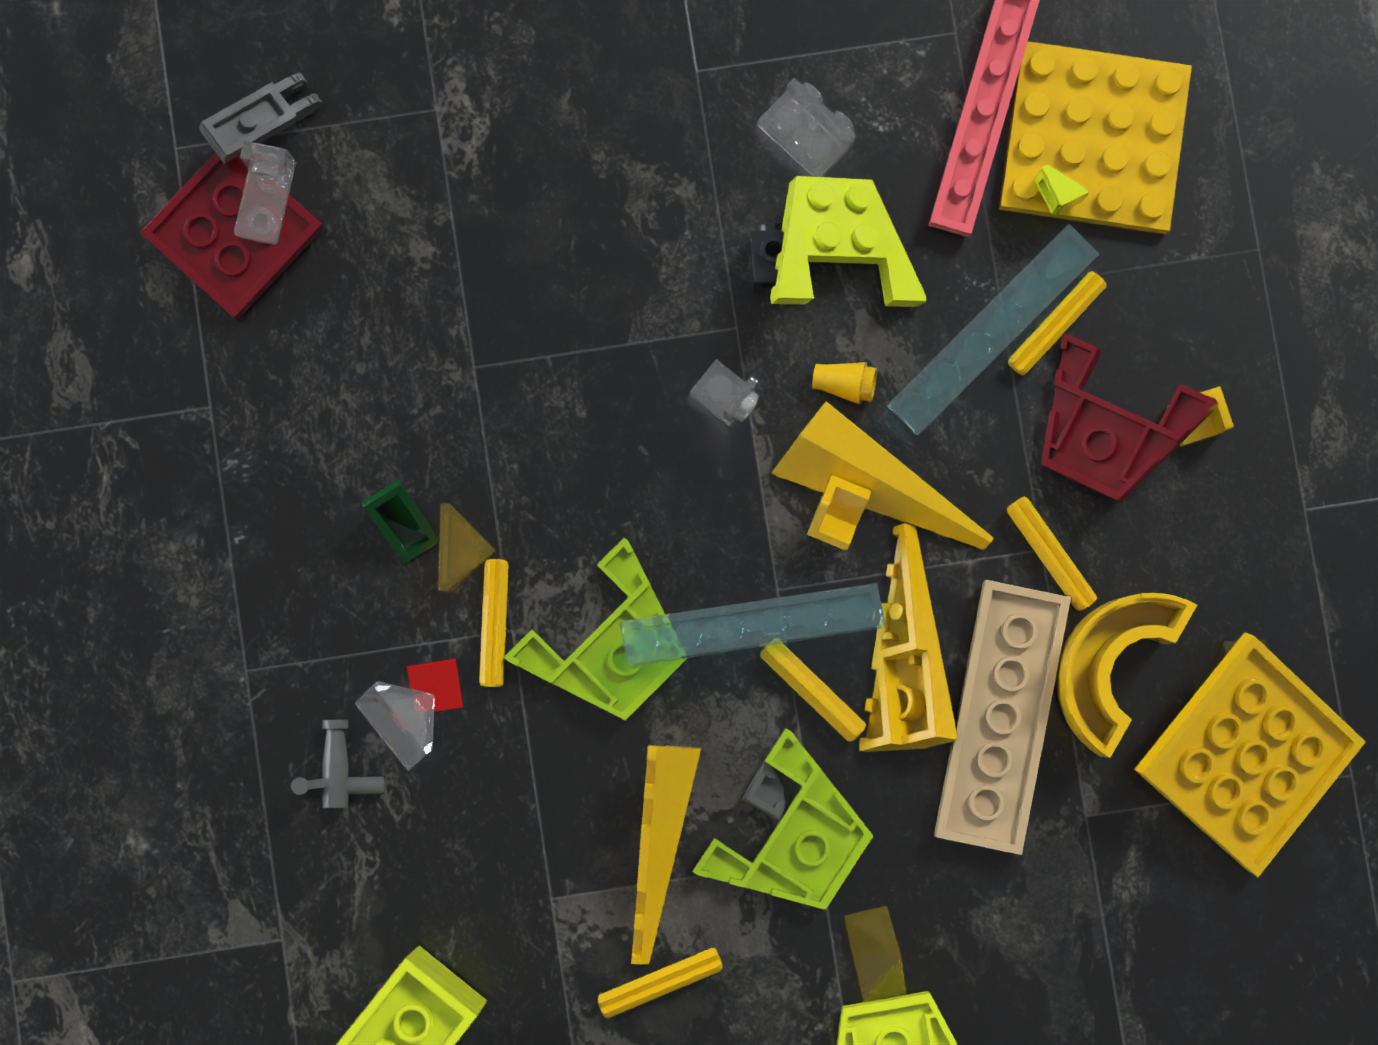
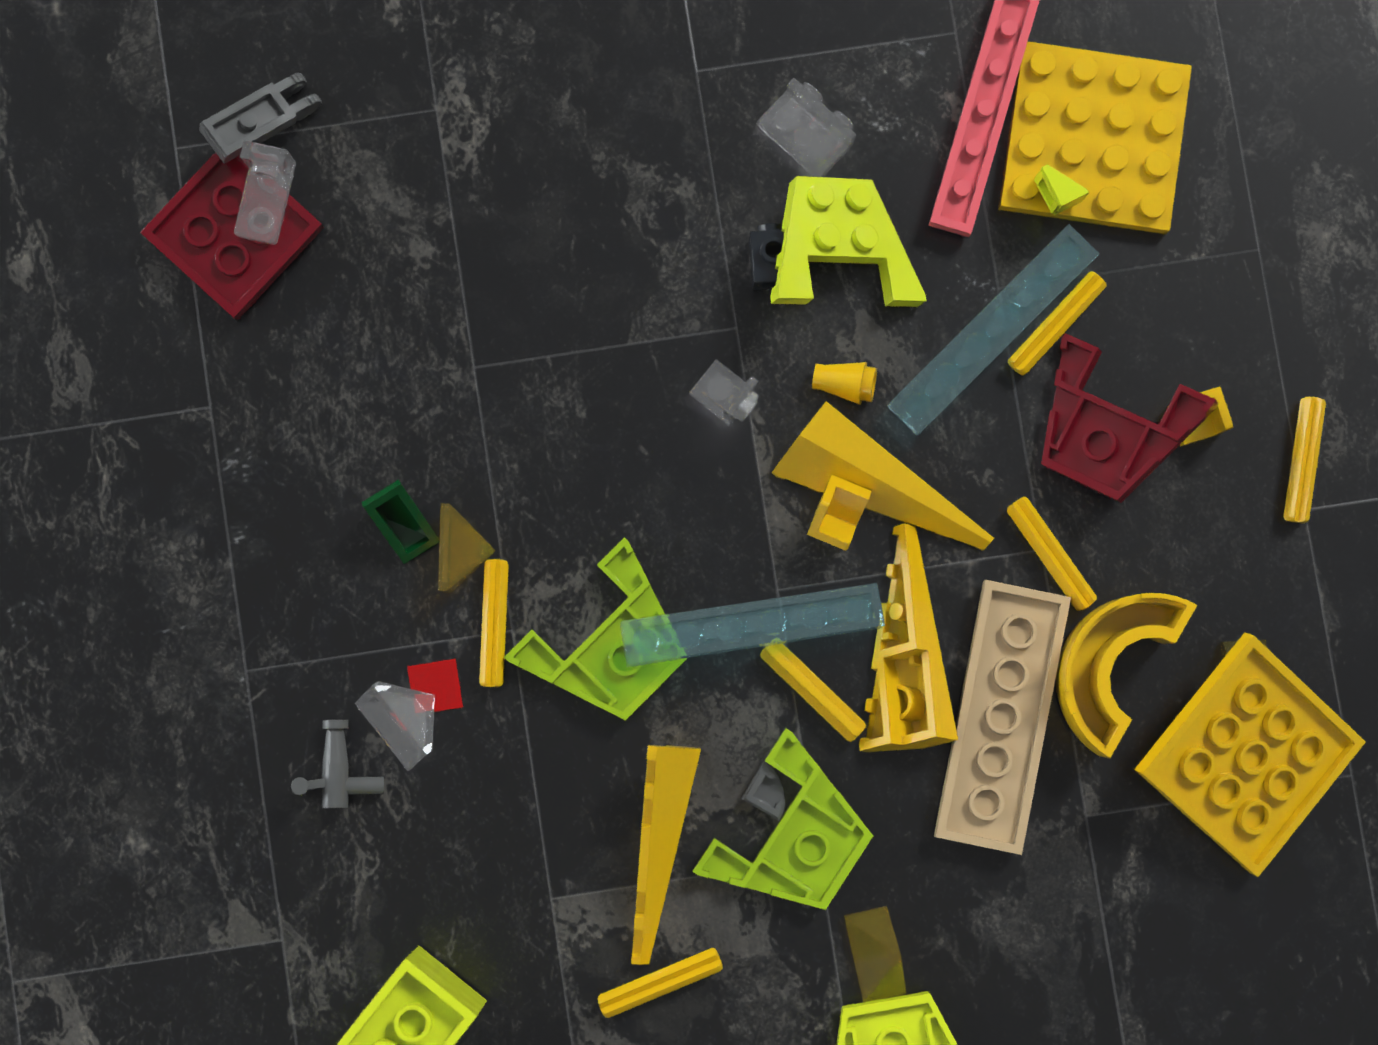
(1304, 459): none -> yellow axle

